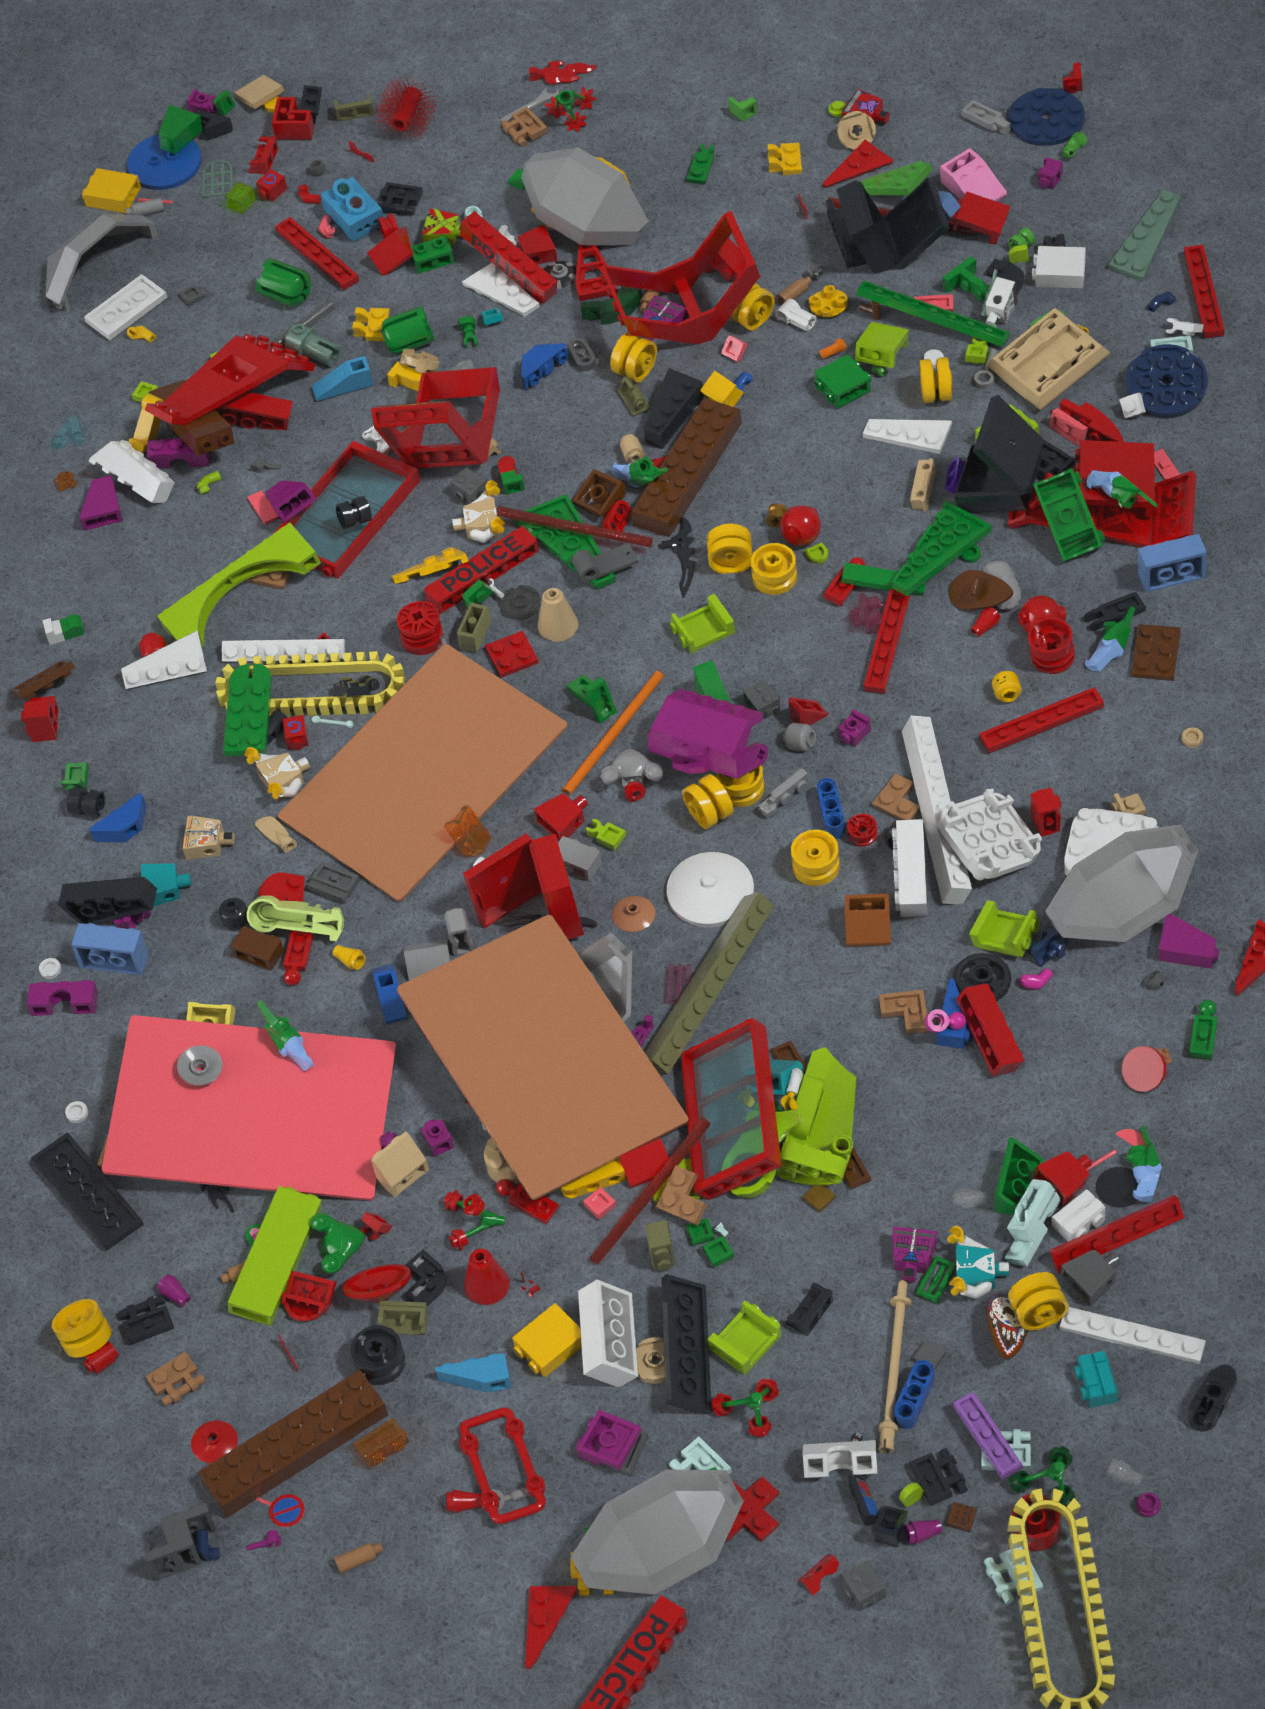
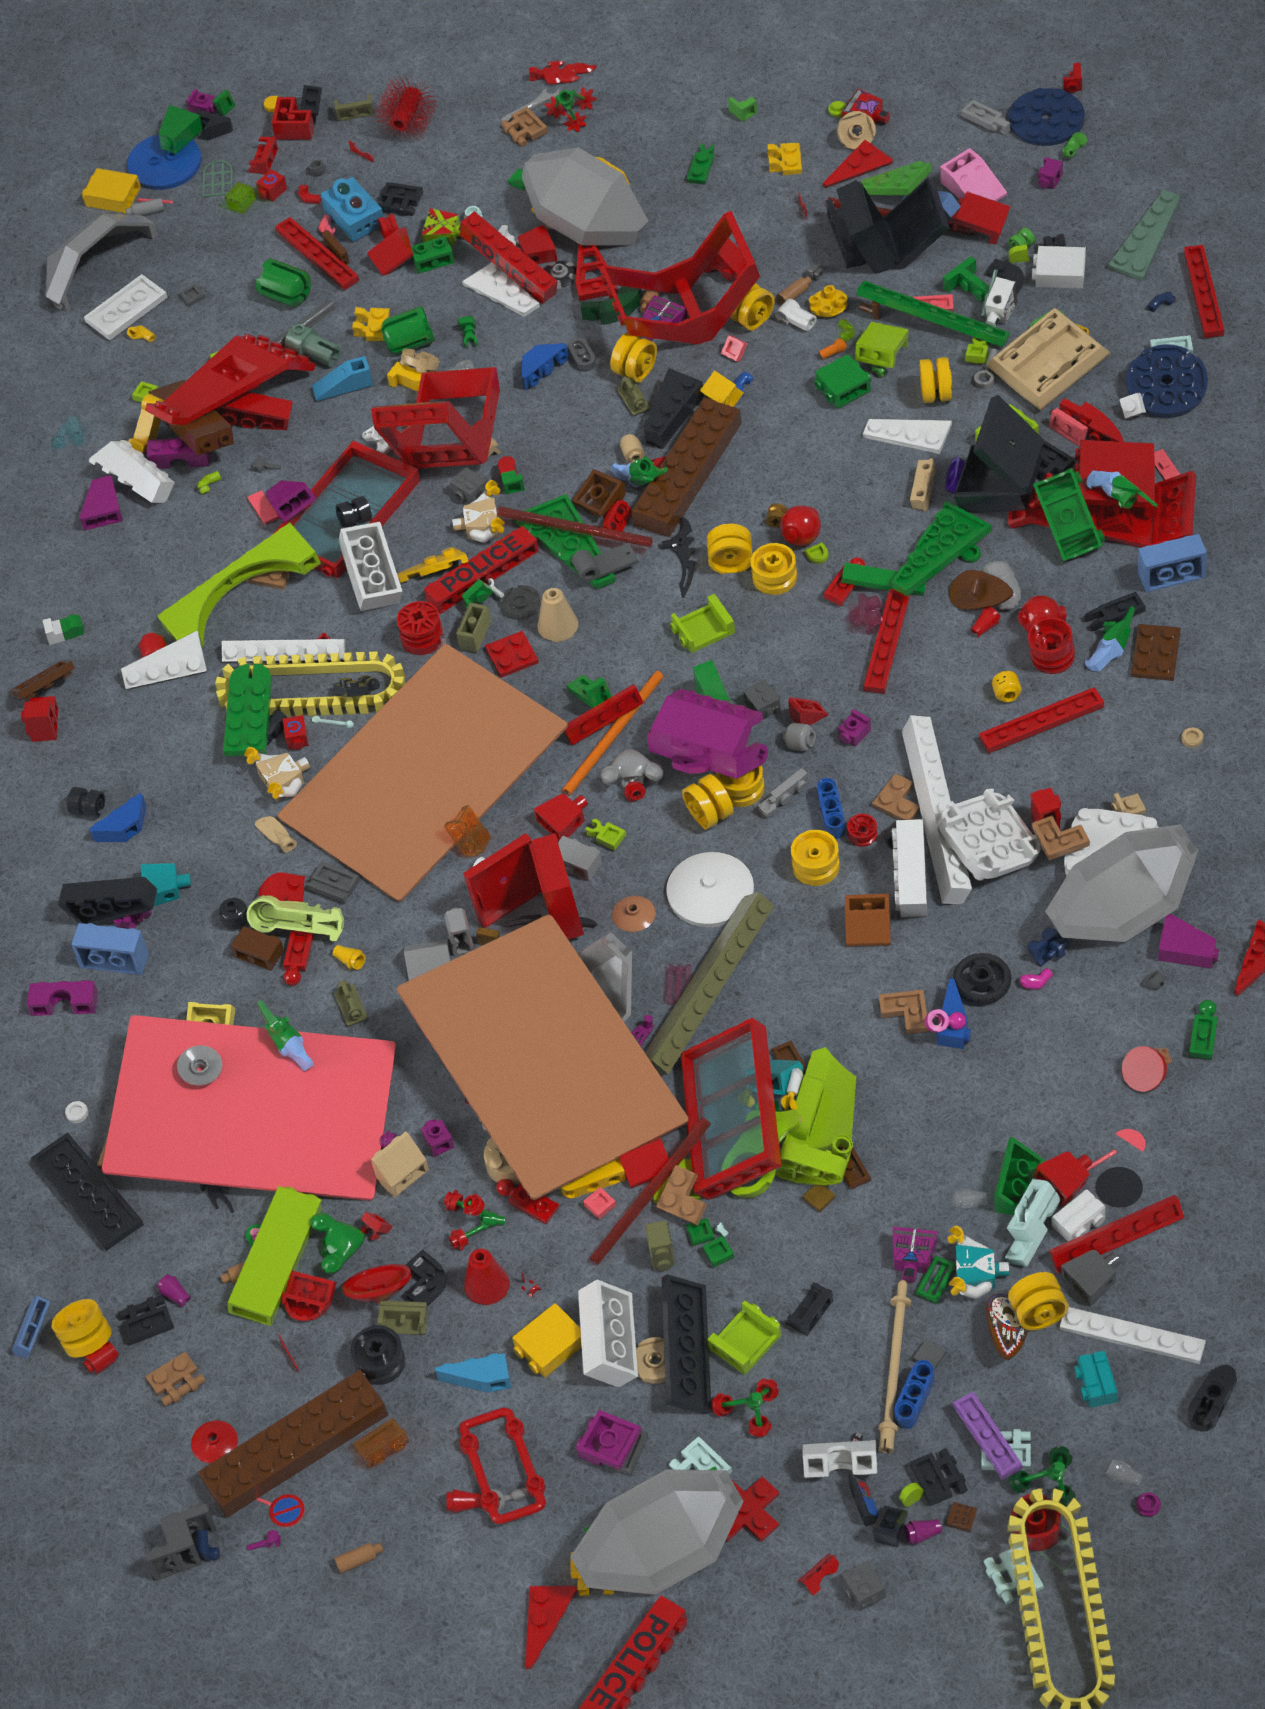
(27, 1326): none -> medium blue piece
(50, 968): white tile -> none
(65, 476): clear orange plate -> none
(76, 775): green bracket -> none
(205, 838): tan torso -> none
(259, 91): tan tile -> none
(335, 247): none -> reddish brown tile
(350, 1003): none -> olive hinge
(370, 566): none -> white brick
(386, 986): blue slope -> none
(486, 935): none -> pearl gold tile
(491, 316): teal tile -> none
(603, 714): none -> red tile
(848, 330): none -> clear neon green arm
(933, 355): white tile -> none
(990, 1029): red brick -> none
(1003, 930): lime panel -> none
(1057, 842): none -> medium nougat plate
(1145, 1168): animal -> none
(1188, 327): white plate -> none

